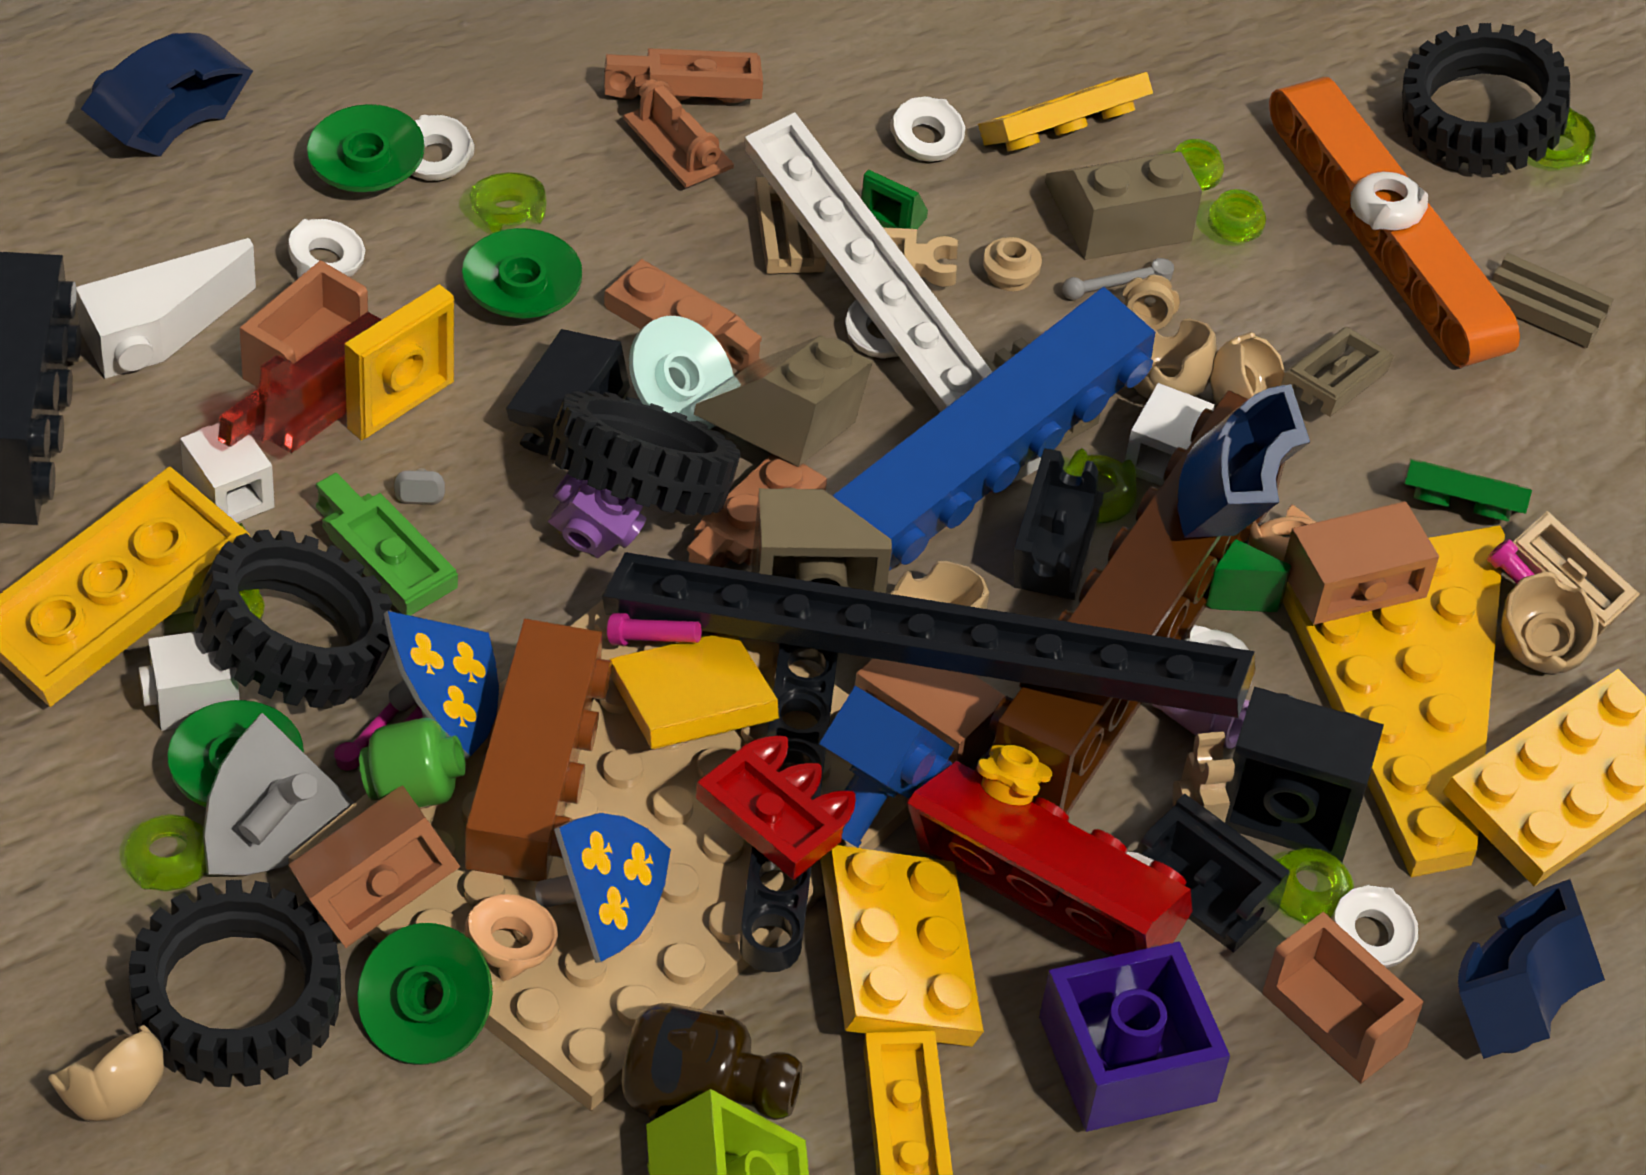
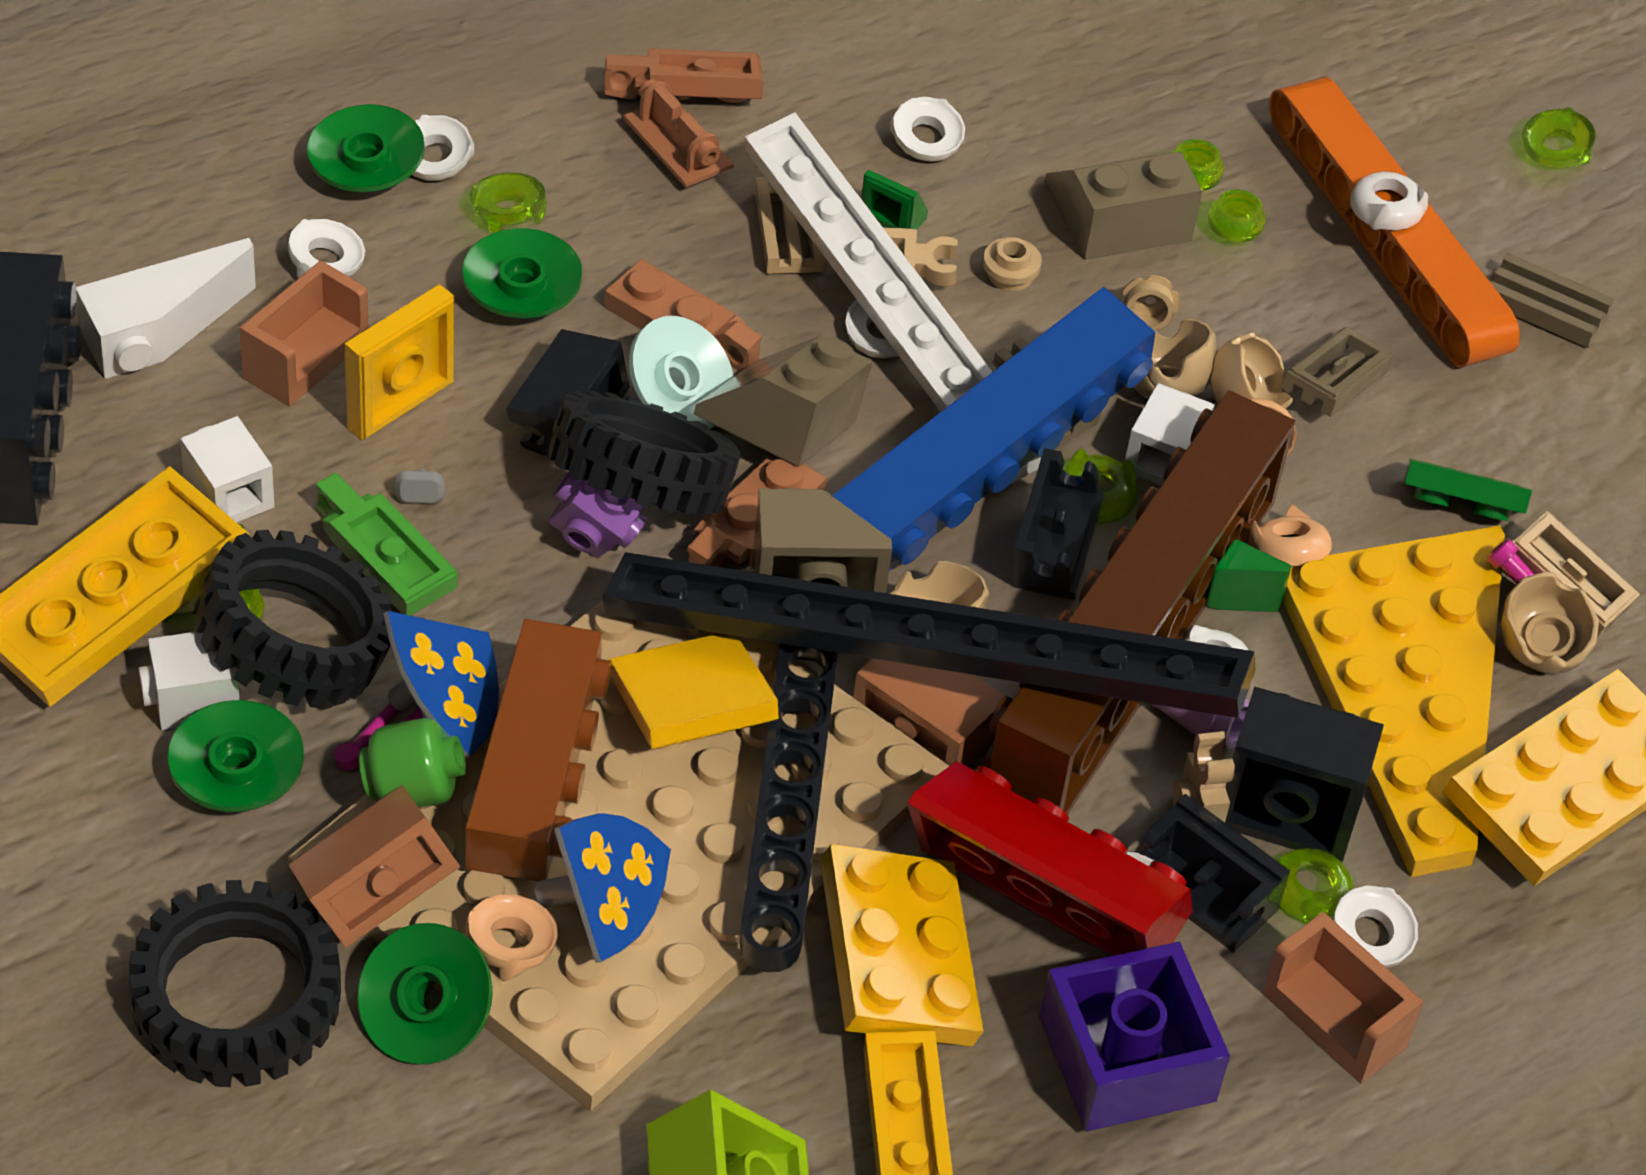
(113, 1077): tan hair -> none
(166, 90): dark blue brick -> none
(168, 872): clear neon green piece -> none
(265, 803): light grey shield -> none
(296, 398): clear red piece -> none
(622, 629): dark pink piece -> none
(688, 1050): dark brown piece -> none
(776, 807): red plate -> none
(886, 756): blue brick -> none
(1012, 774): yellow plate -> none
(1066, 112): yellow plate -> none
(1075, 288): light grey hinge -> none
(1236, 463): dark blue brick -> none
(1360, 562): nougat panel -> none
(1480, 141): black tyre -> none
(1527, 970): dark blue brick -> none

